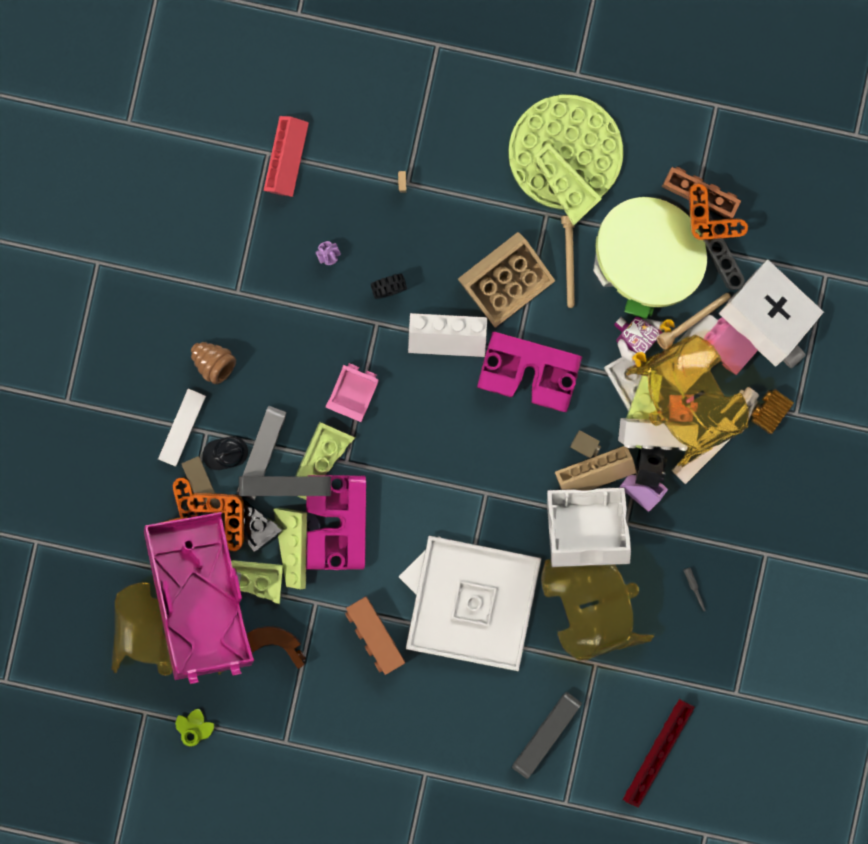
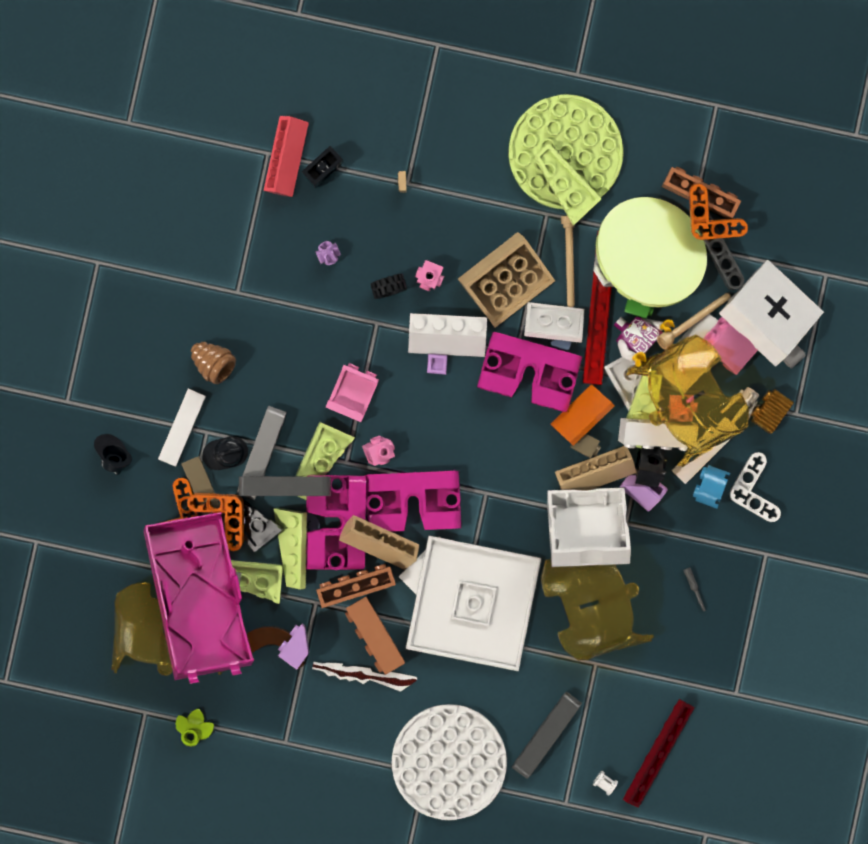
(112, 453): none -> black piece
(297, 648): none -> lavender slope
(322, 166): none -> black brick
(354, 587): none -> nougat brick
(362, 674): none -> white sword
(379, 450): none -> bright pink brick
(379, 542): none -> tan brick
(430, 489): none -> dark pink connector
(433, 269): none -> bright pink brick
(437, 364): none -> lavender tile
(449, 762): none -> white tile
(554, 322): none -> white tile
(564, 345): none -> sand blue slope
(582, 415): none -> orange tile
(597, 332): none -> red tile
(605, 783): none -> white bush
(712, 486): none -> dark azure brick
(747, 487): none -> white beam

